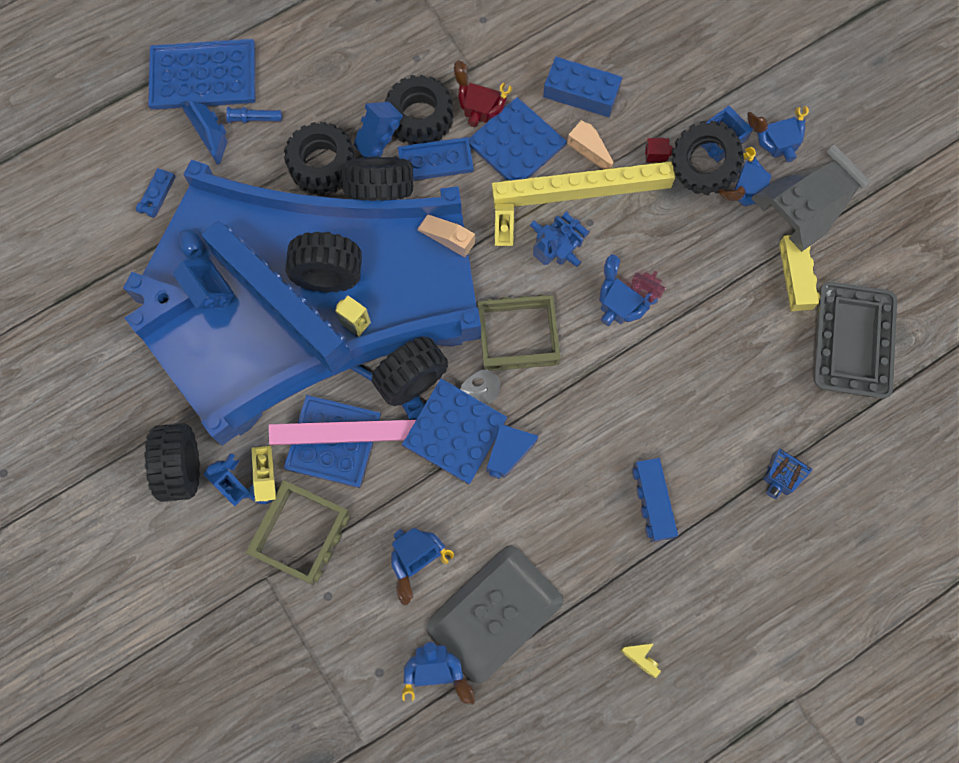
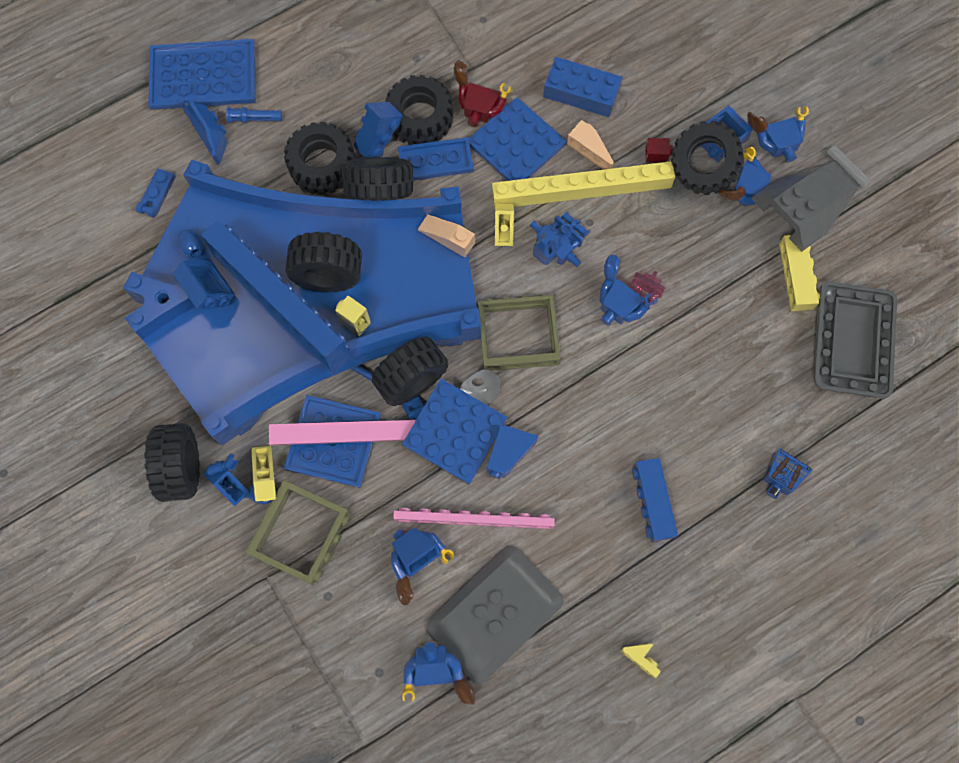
(482, 519): none -> bright pink plate

